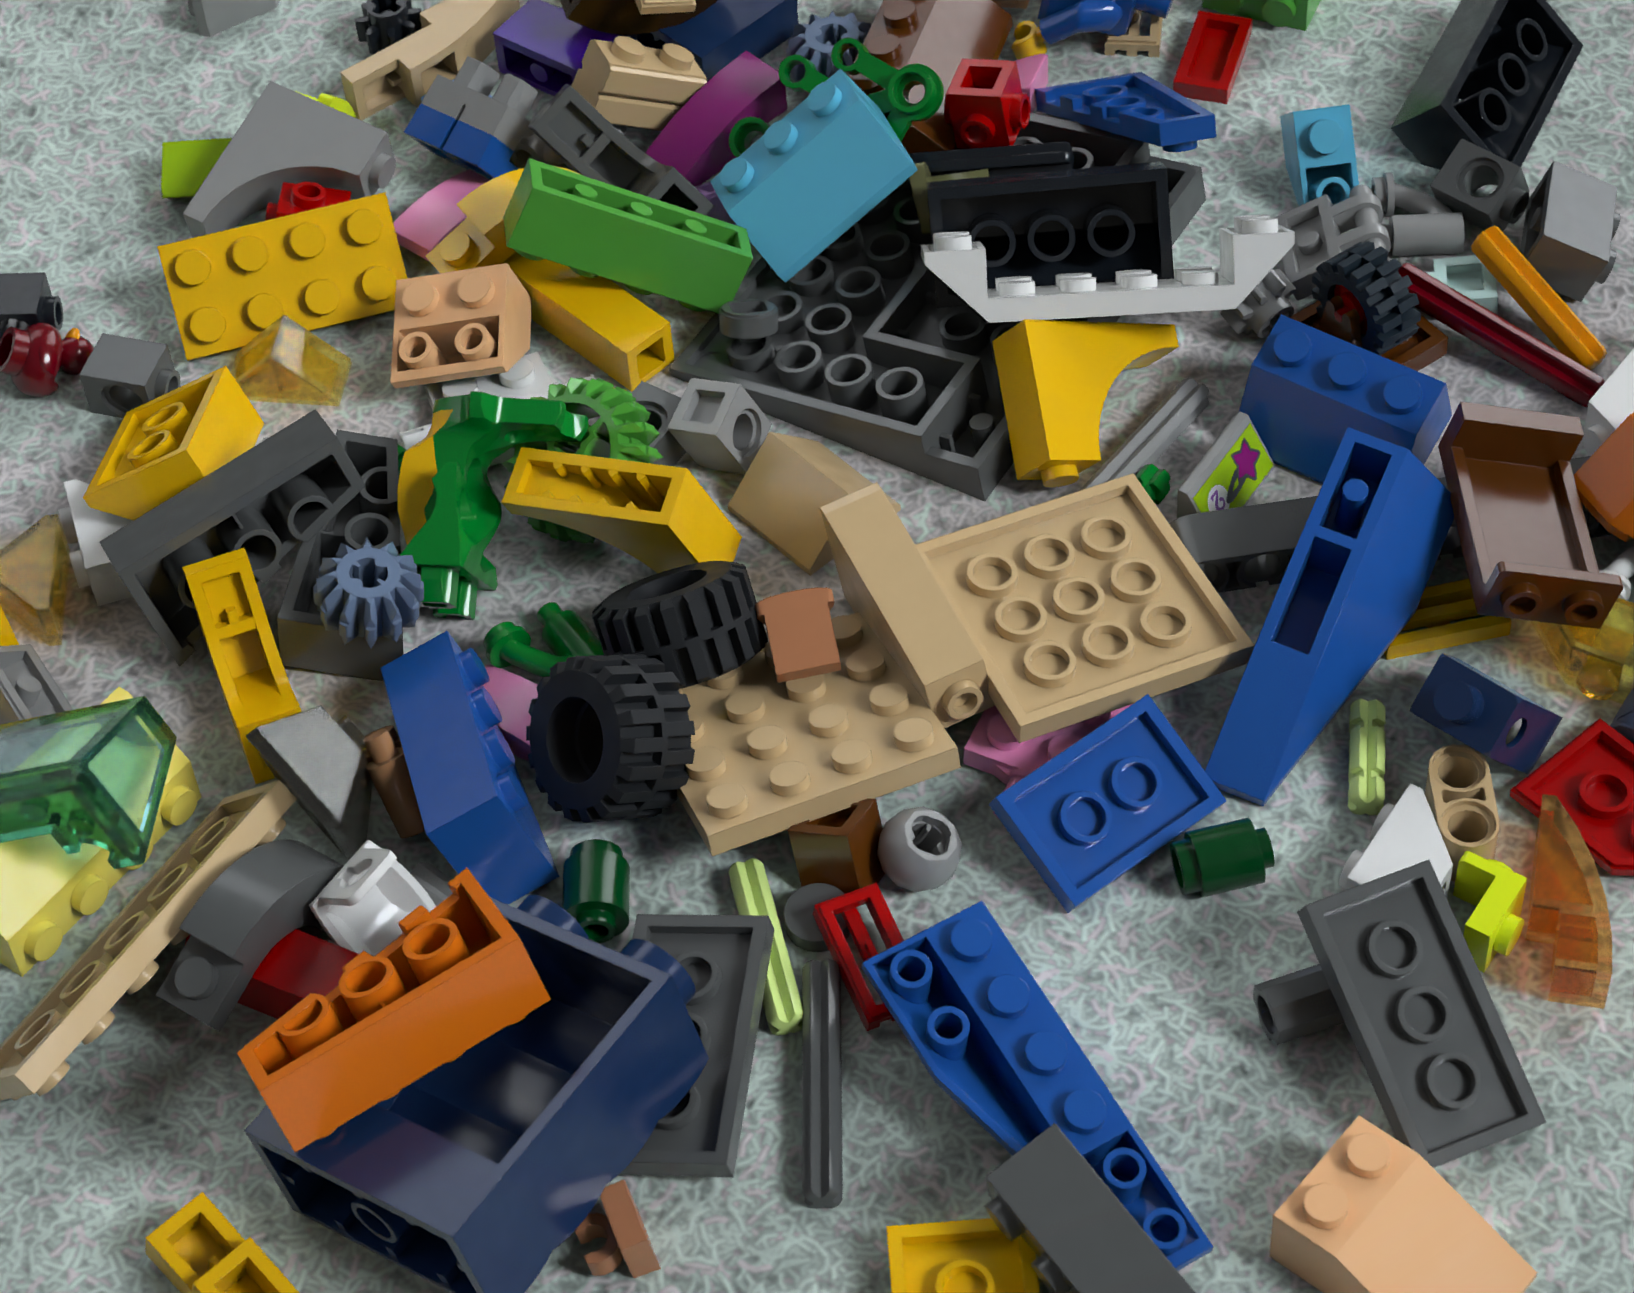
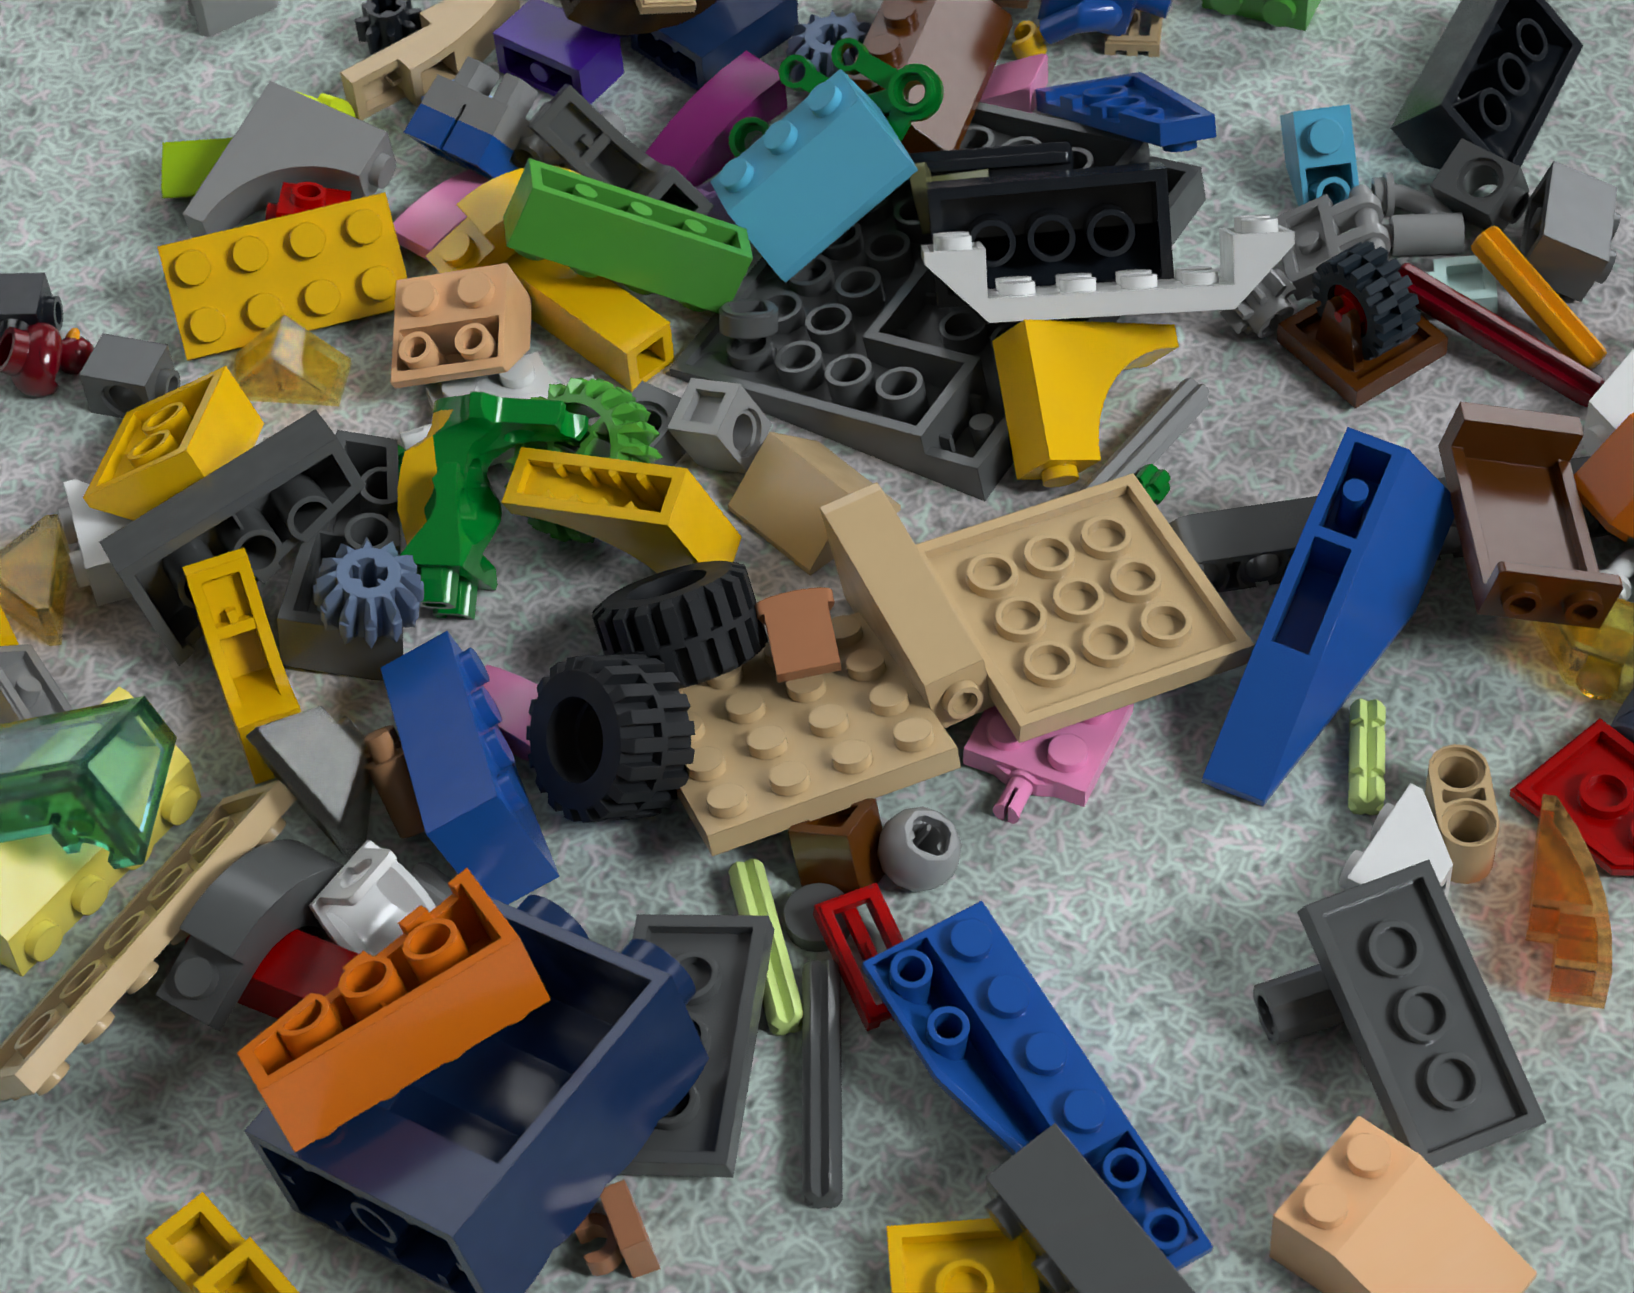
(562, 632): green plant -> none
(597, 888): dark green brick -> none
(636, 82): tan brick -> none
(986, 103): red brick -> none
(1107, 803): blue plate -> none
(1212, 57): red tile -> none
(1222, 858): dark green brick -> none
(1227, 471): slope -> none
(1315, 386): blue slope -> none
(1435, 611): yellow tile -> none
(1482, 713): dark blue torso -> none
(1499, 902): neon yellow bracket -> none

